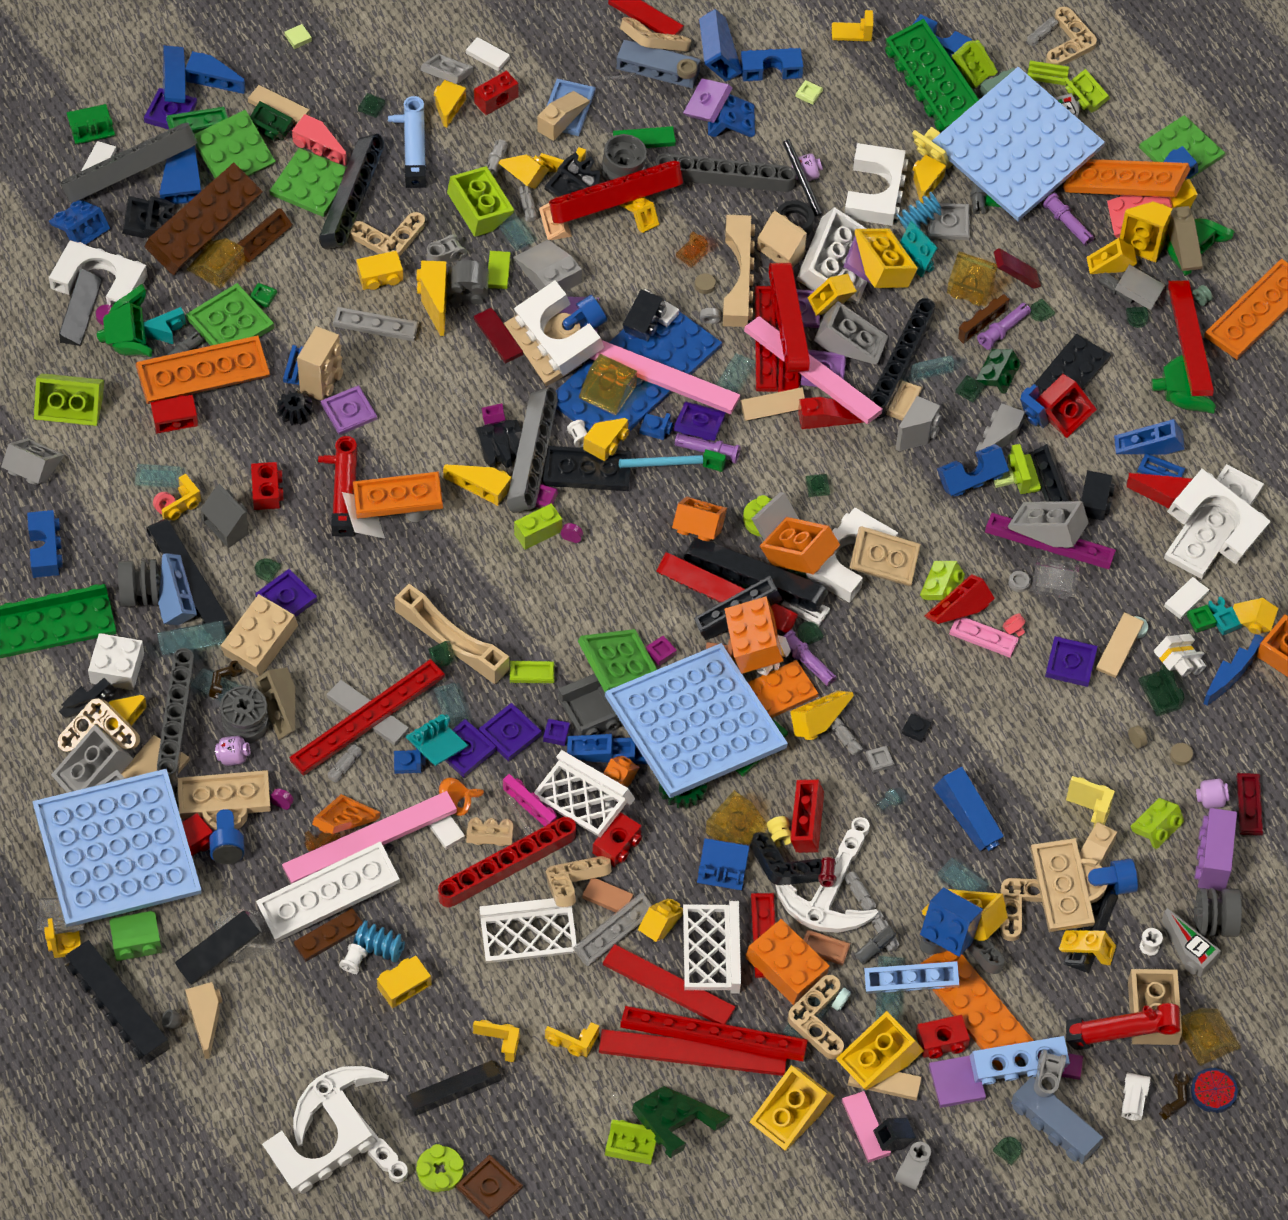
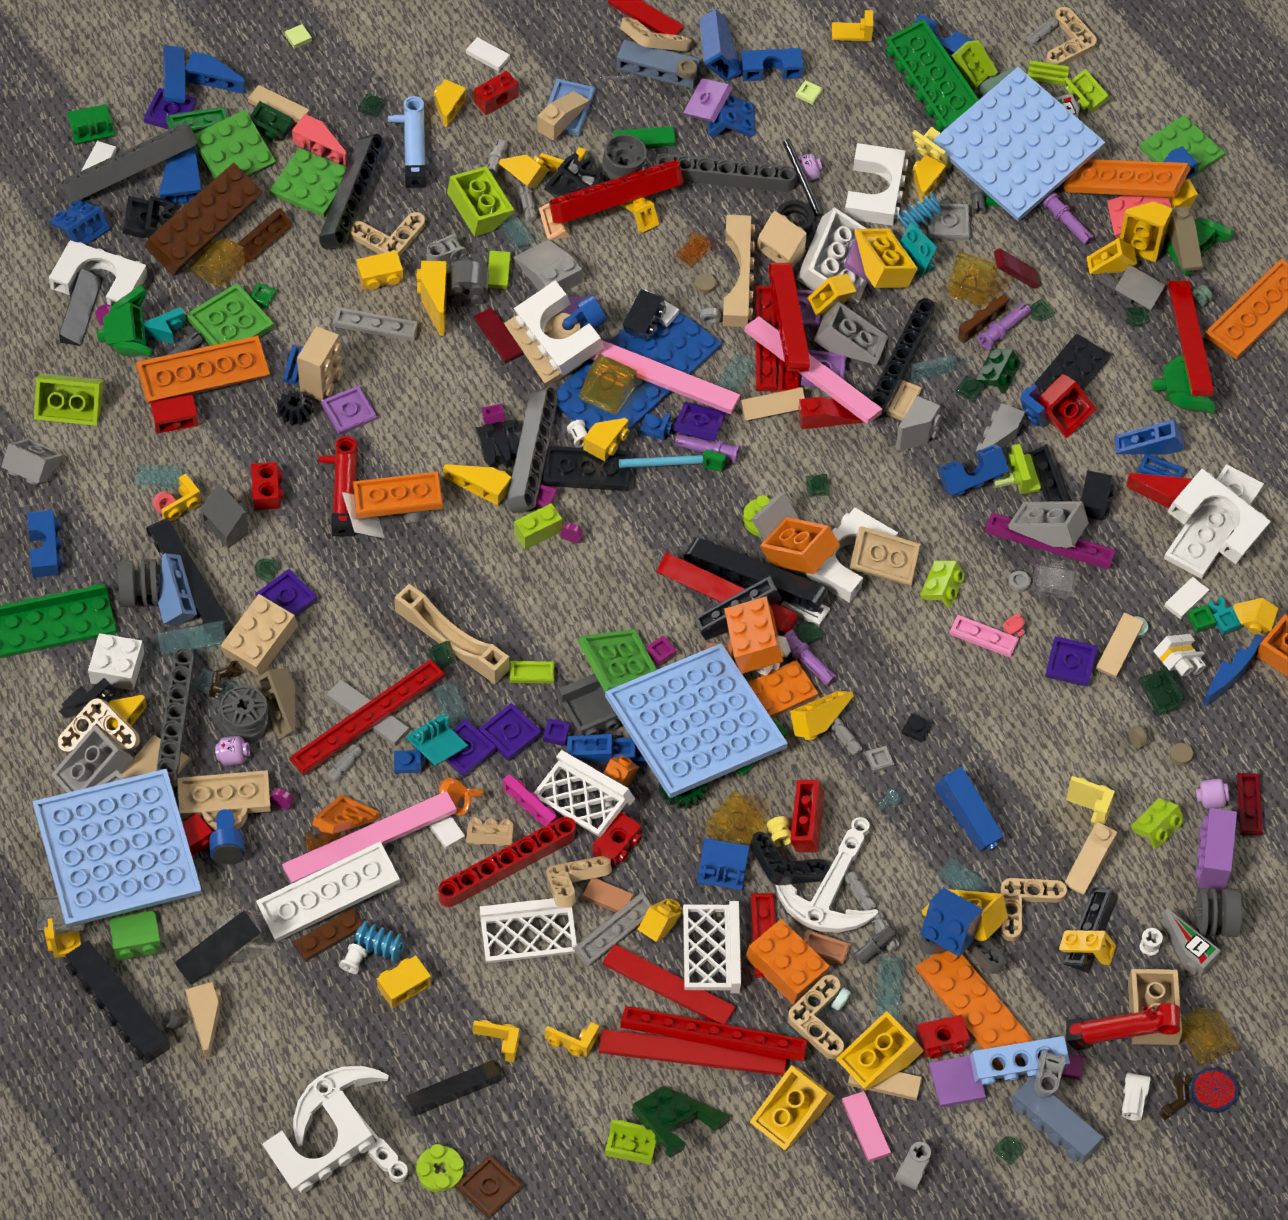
(447, 68): light grey tile -> none
(699, 518): orange brick -> none
(827, 875): dark red pin -> none
(894, 1134): black brick -> none
(911, 977): light blue brick -> none
(964, 600): red slope -> none
(1073, 883): tan plate -> none

